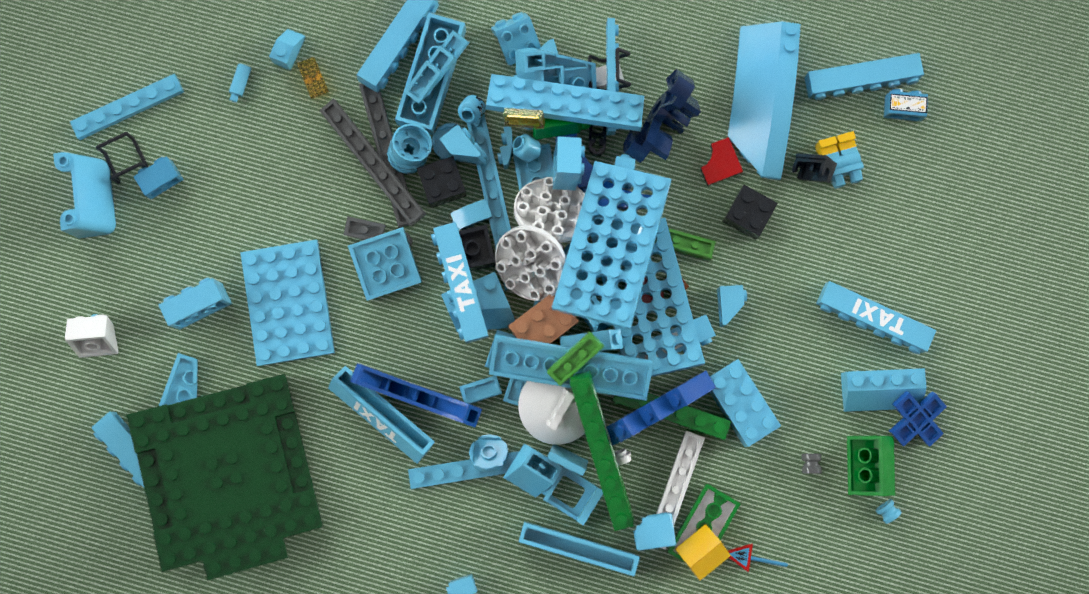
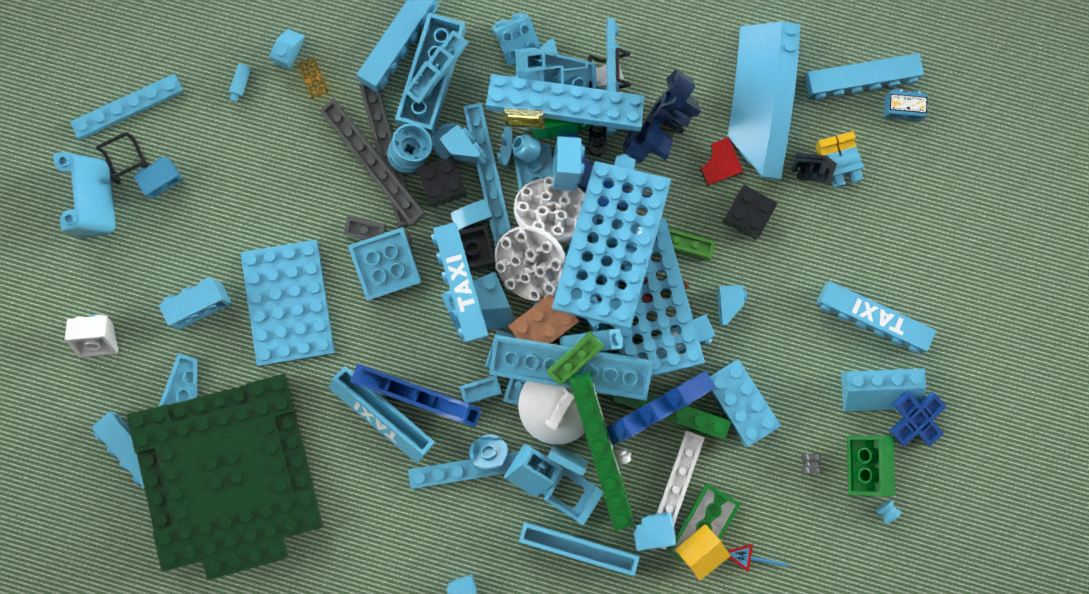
(471, 109): medium azure head -> none

